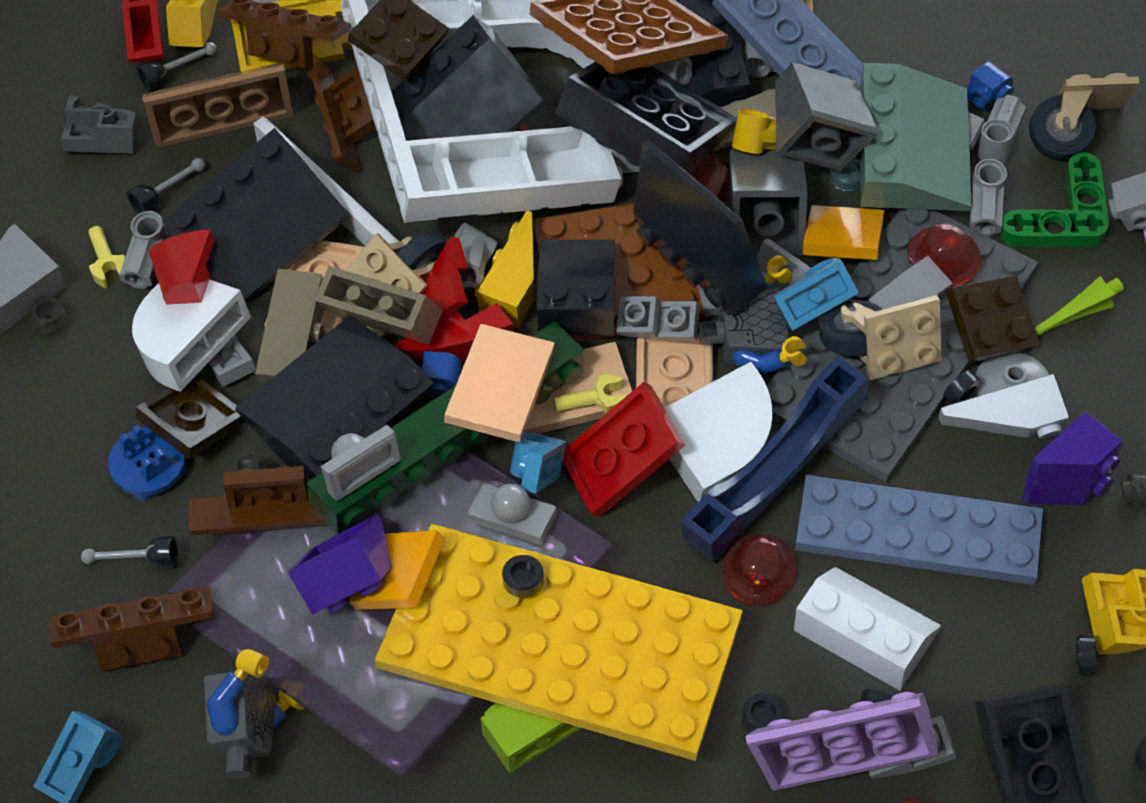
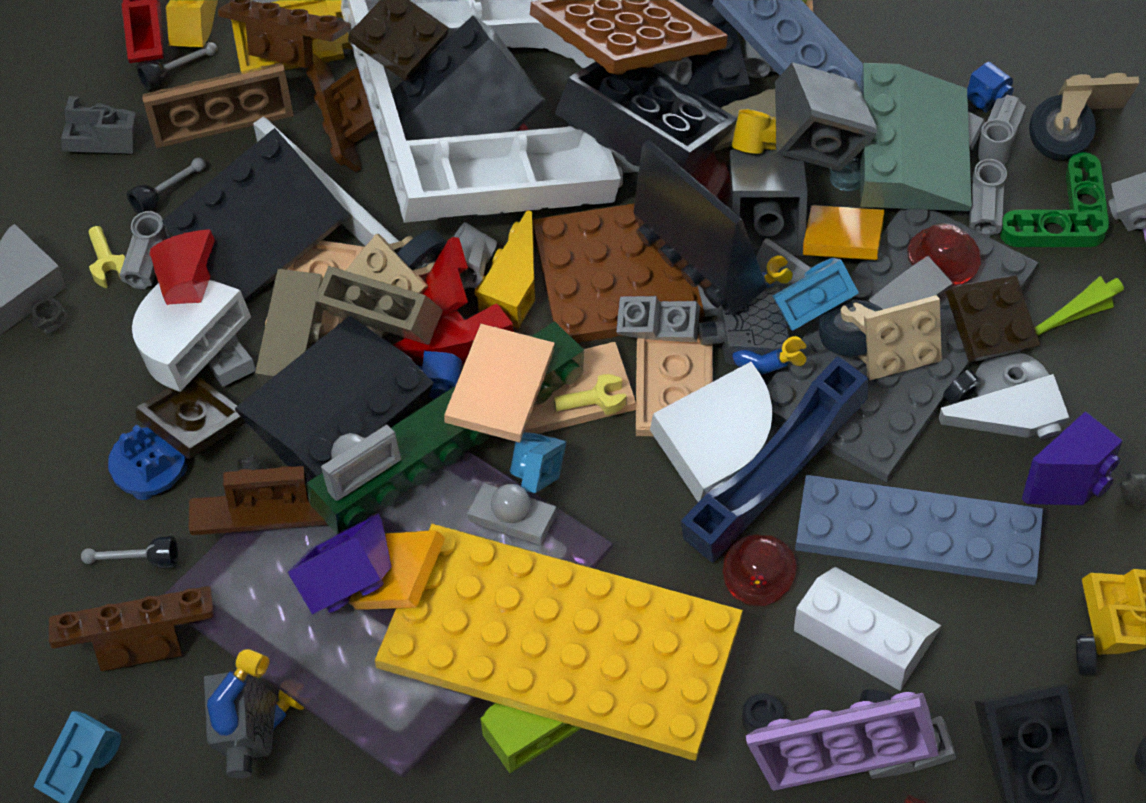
(523, 576): black tile -> none
(576, 286): black slope -> none
(622, 449): red plate -> none

